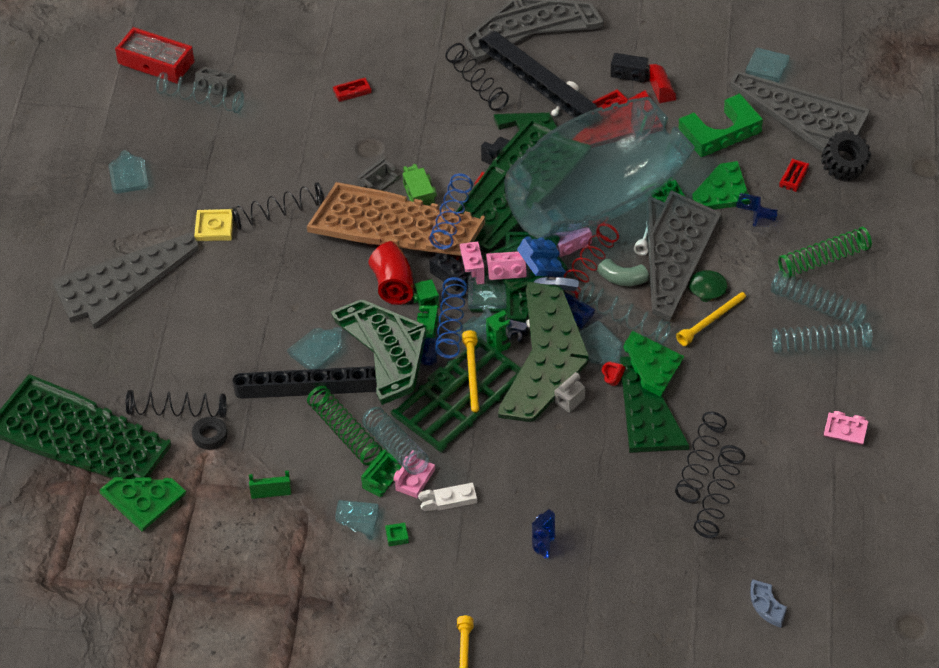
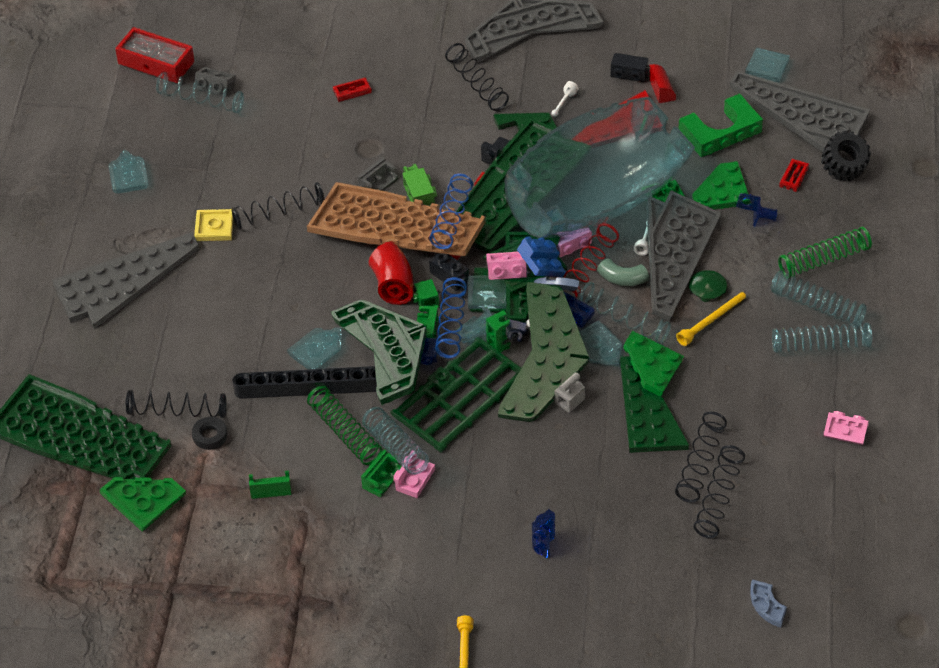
(358, 516): clear light blue wing -> none
(396, 534): green tile -> none
(448, 497): white hinge -> none
(469, 339): yellow piece -> none
(473, 260): bright pink bracket -> none
(535, 75): black beam -> none
(606, 99): red tile -> none
(613, 372): red tile -> none

